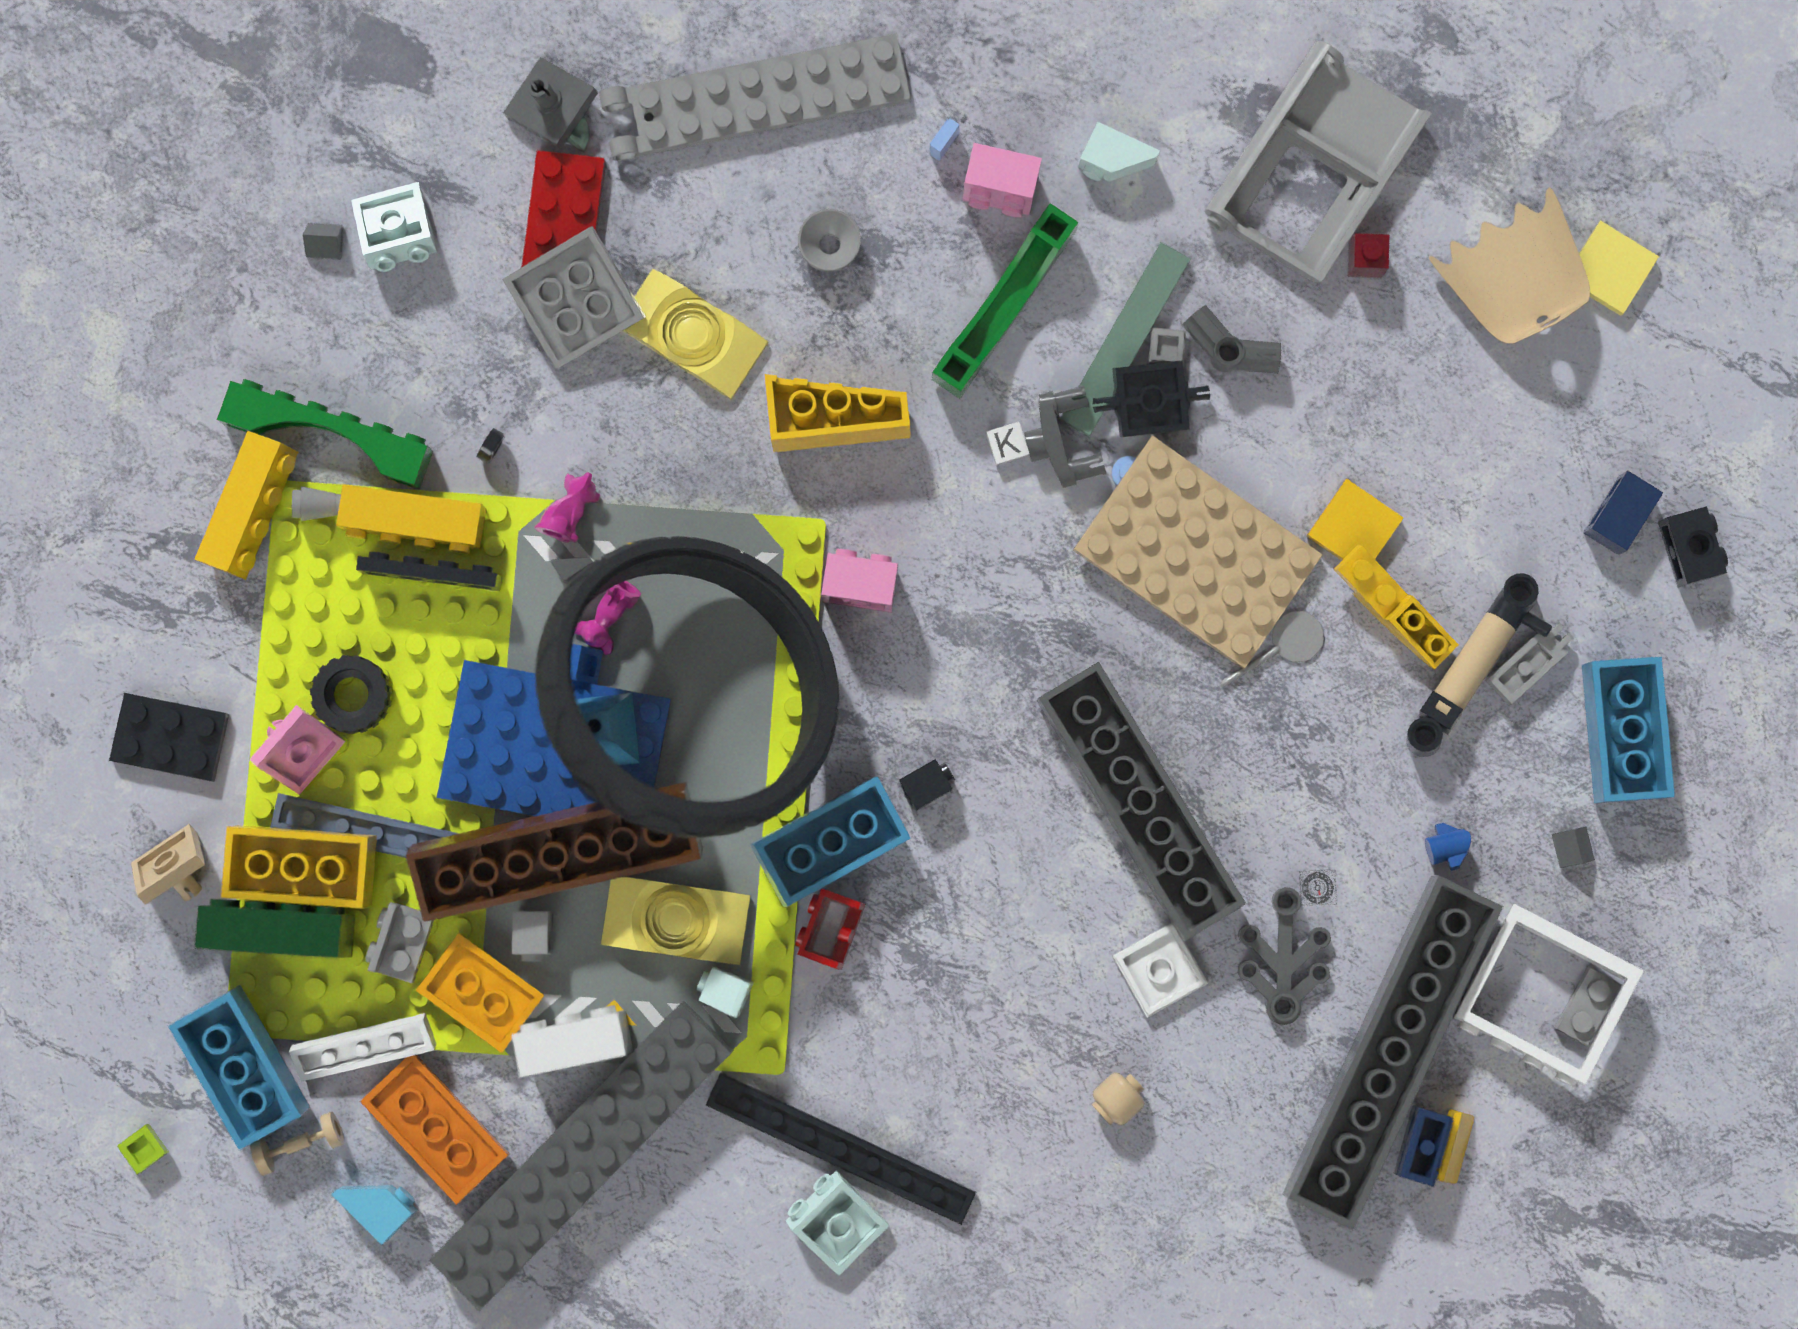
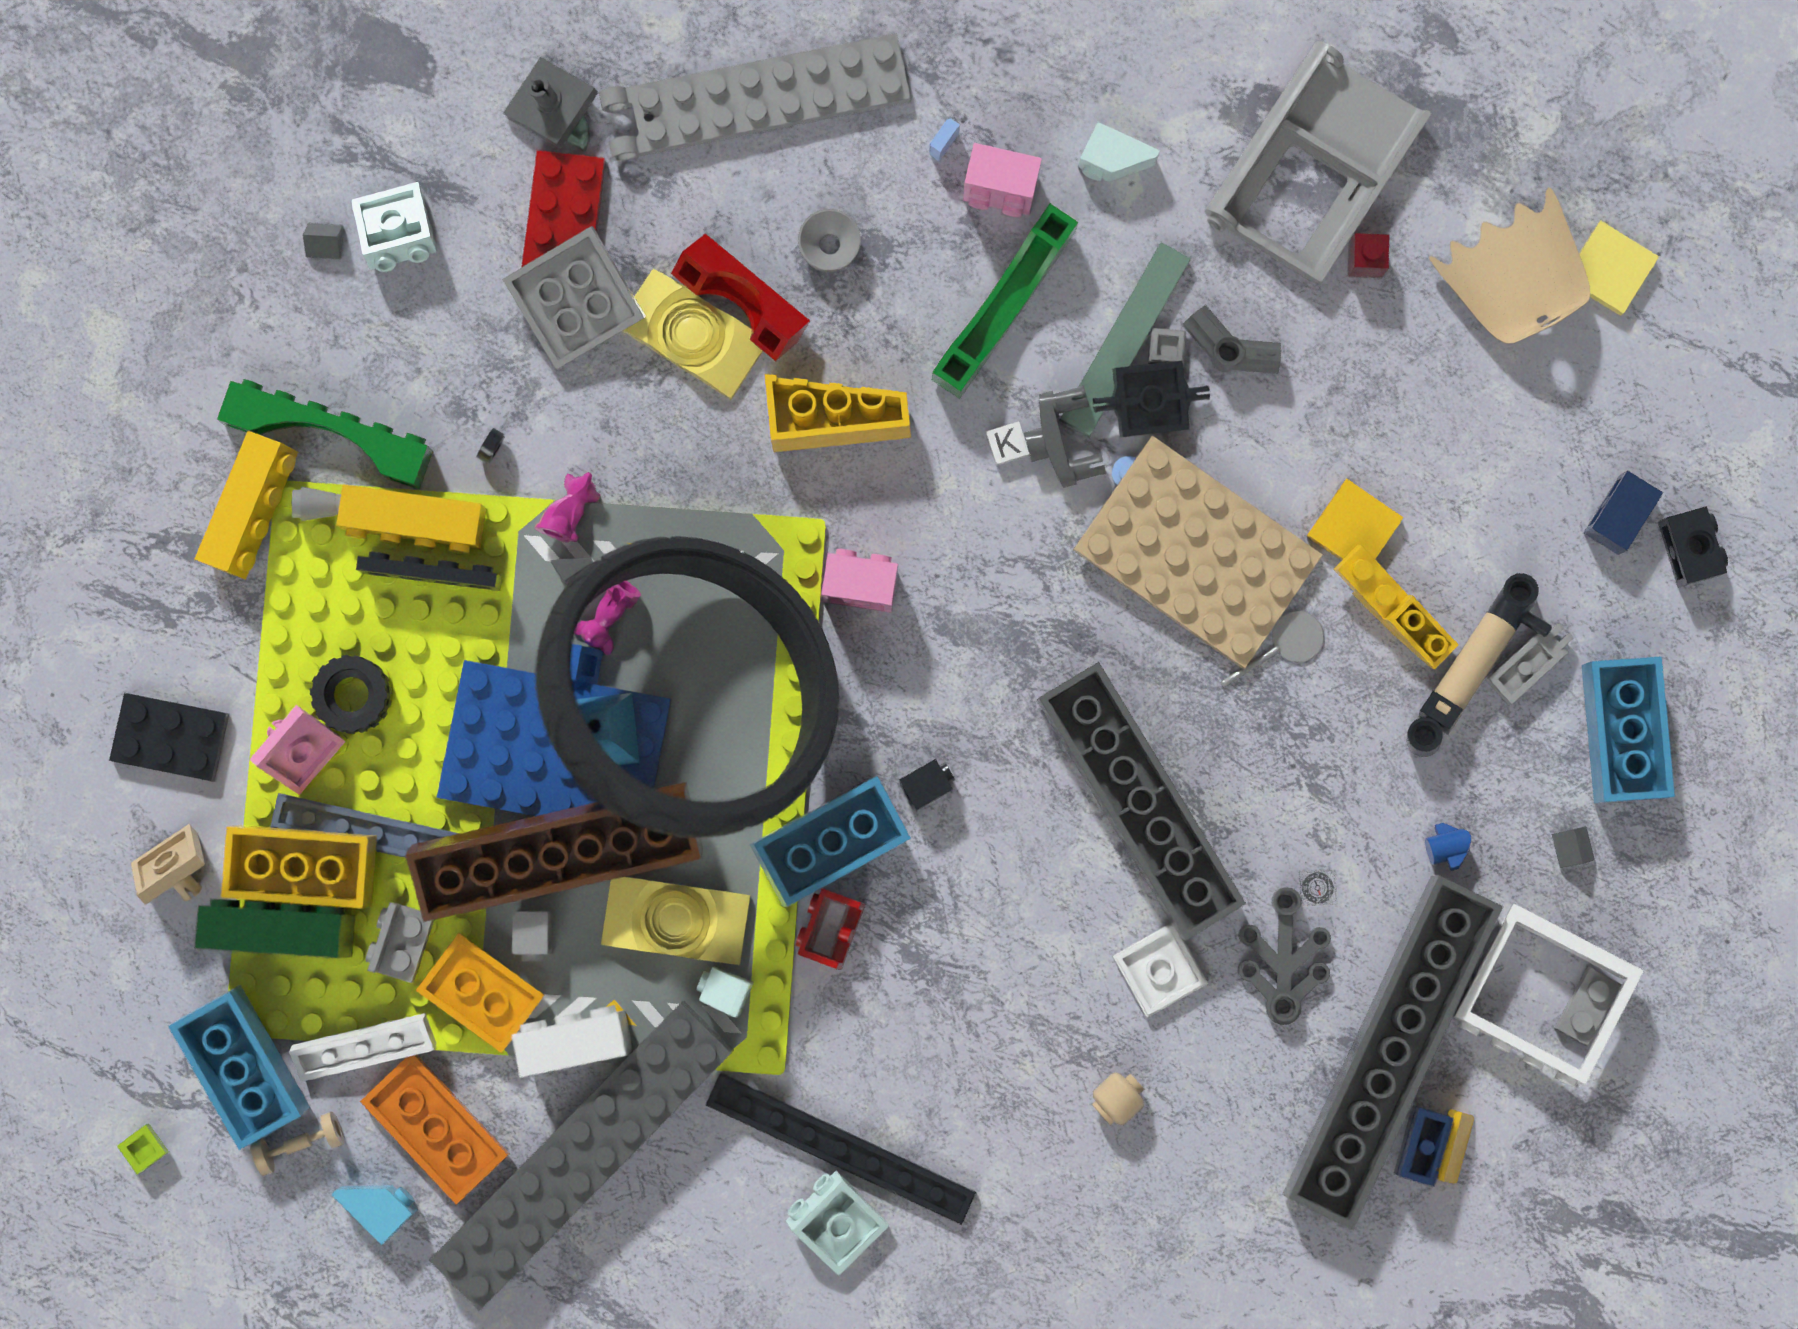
(712, 270): none -> red arch

